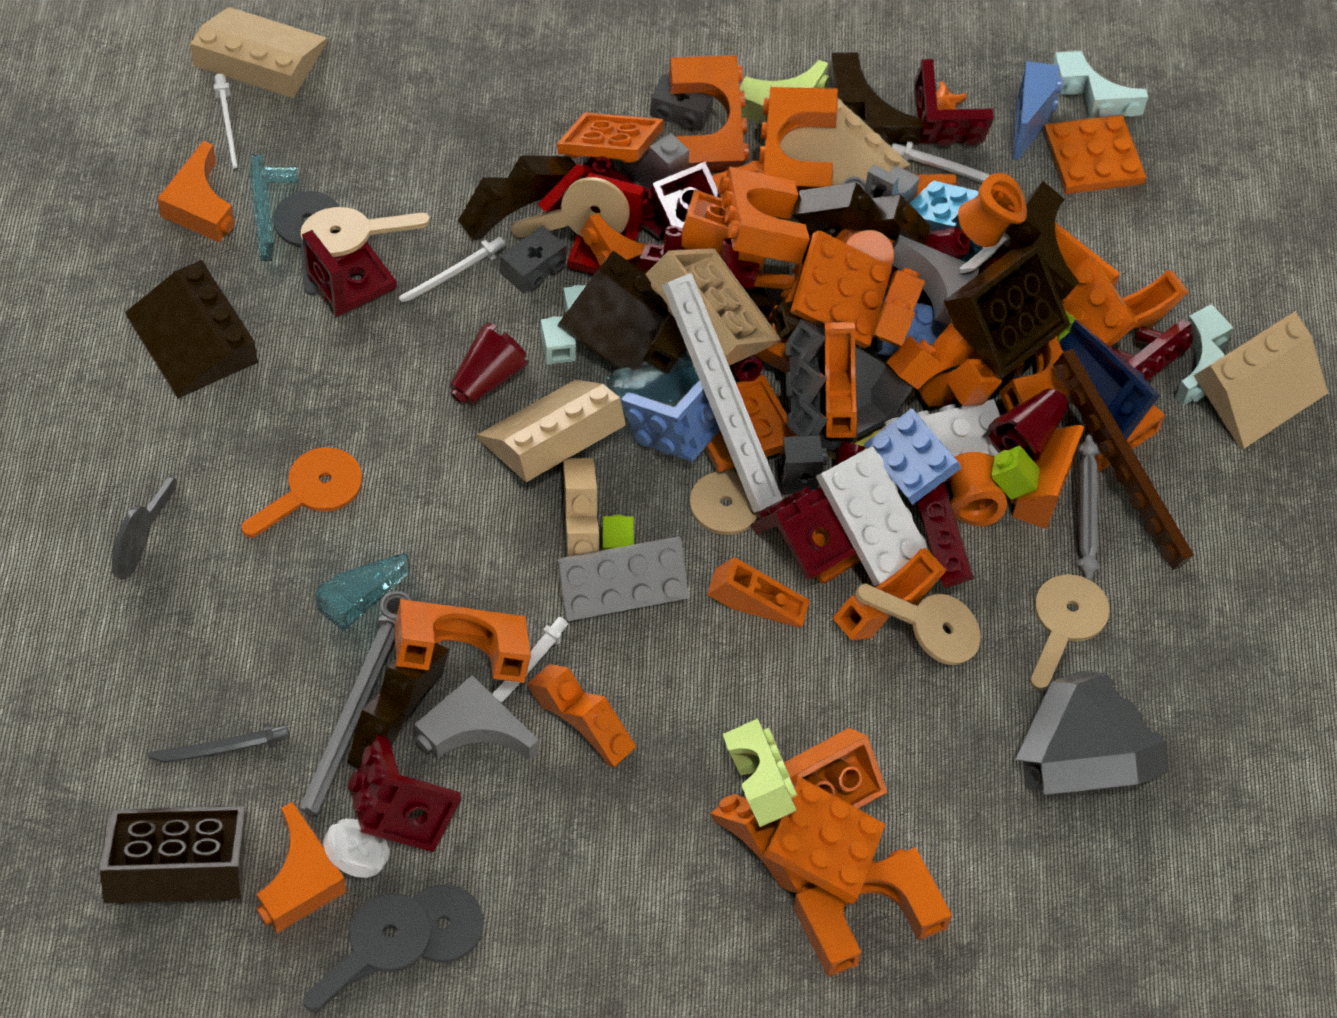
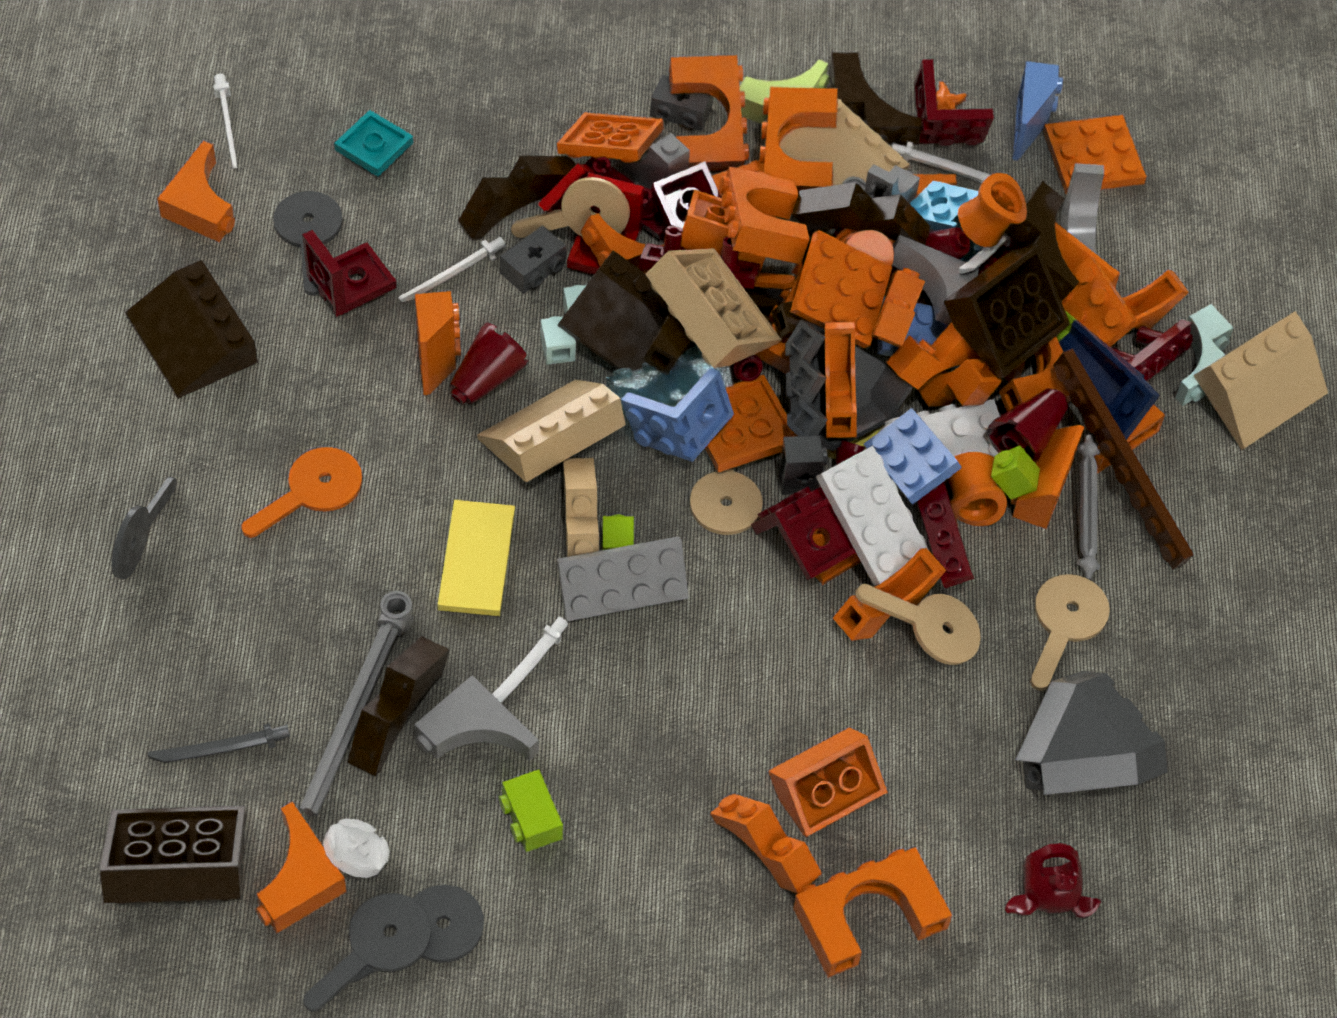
(256, 51): tan slope -> none
(259, 177): clear light blue piece -> none
(356, 228): tan piece -> none
(358, 589): clear light blue slope -> none
(373, 143): none -> teal plate
(386, 799): dark red bracket -> none
(437, 337): none -> orange slope
(476, 558): none -> light yellow tile
(497, 634): orange arch -> none
(531, 810): none -> lime brick
(588, 713): orange arch -> none
(722, 392): white plate -> none
(756, 593): orange slope -> none
(770, 787): yellowish green arch -> none
(826, 841): orange plate -> none
(1053, 888): none -> dark red piece
(1081, 203): none -> light grey arch
(1101, 95): light aqua arch -> none

